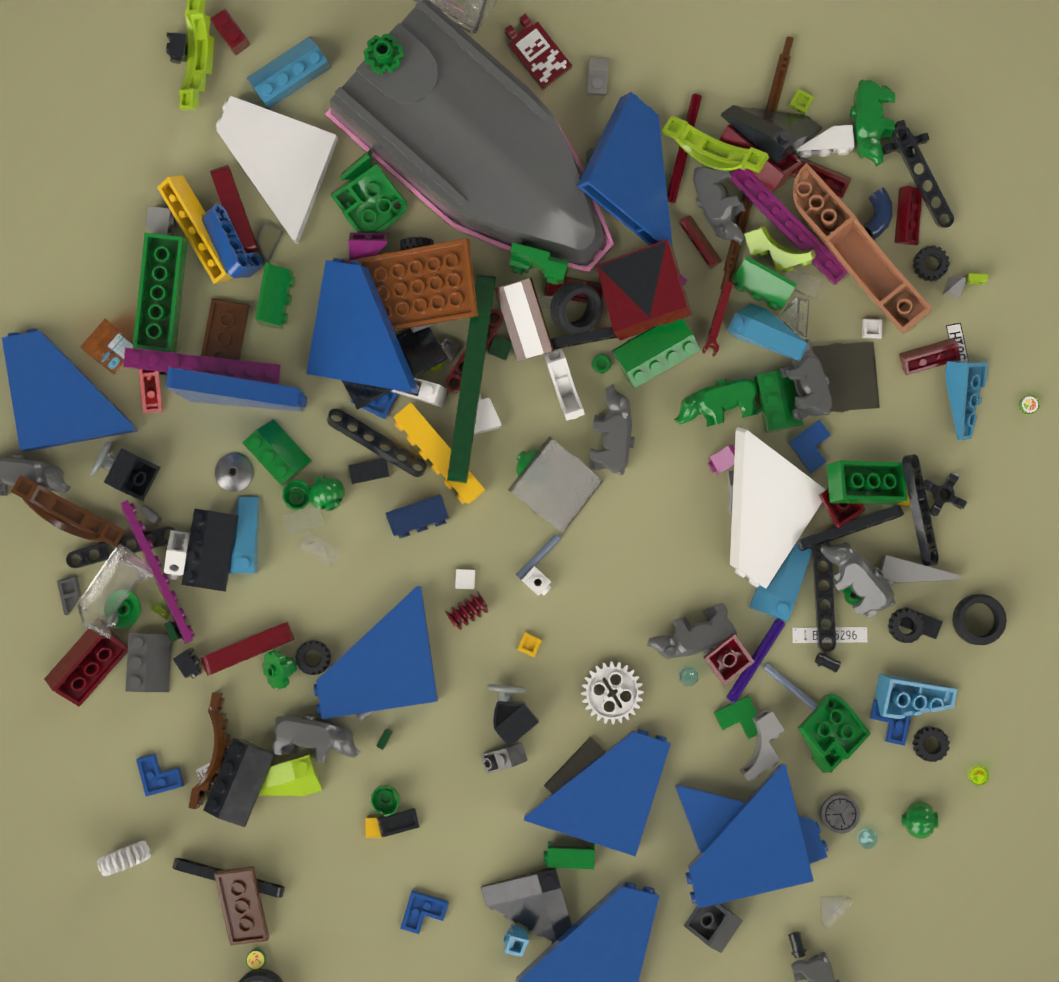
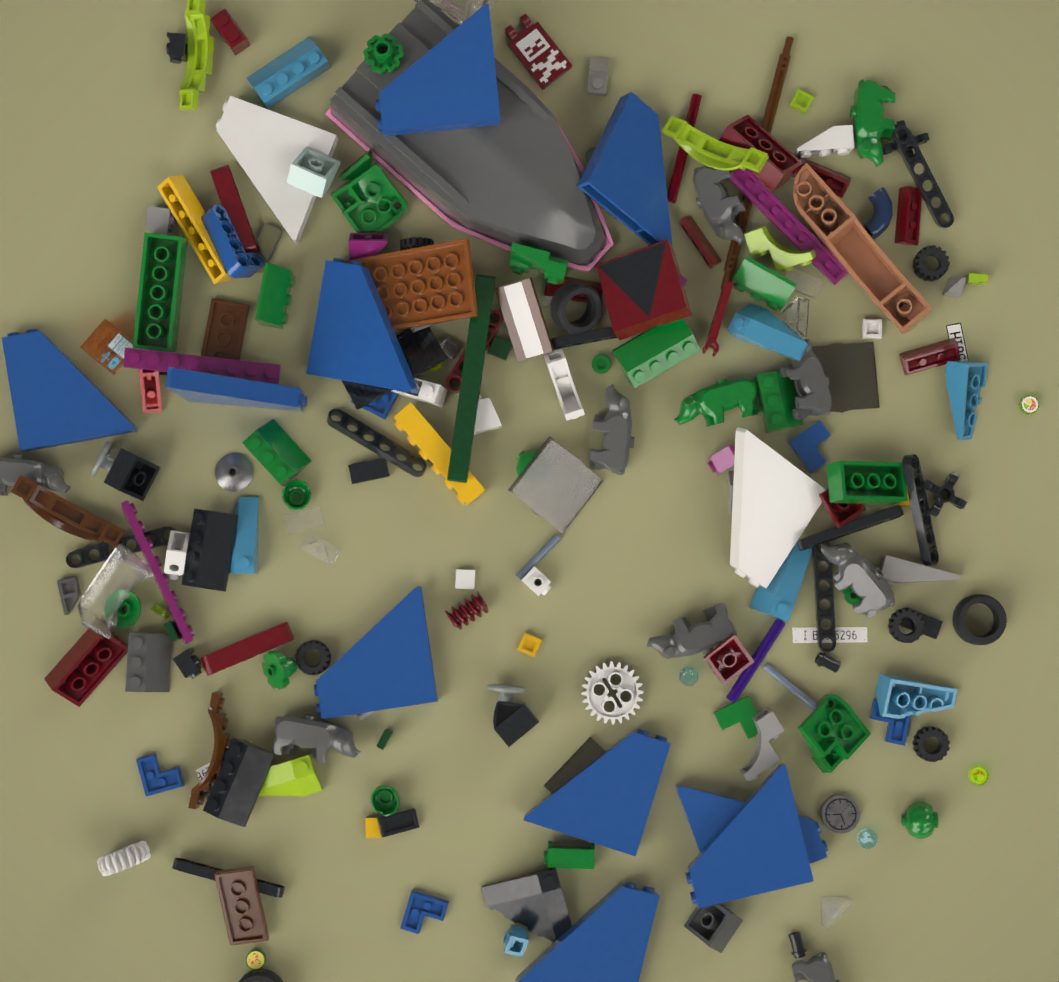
(150, 514): flat silver tile -> none
(313, 172): none -> light aqua slope
(326, 493): green plant -> none
(417, 516): dark blue slope -> none
(447, 86): none -> blue slope
(504, 758): flat silver slope -> none
(771, 131): black slope -> none

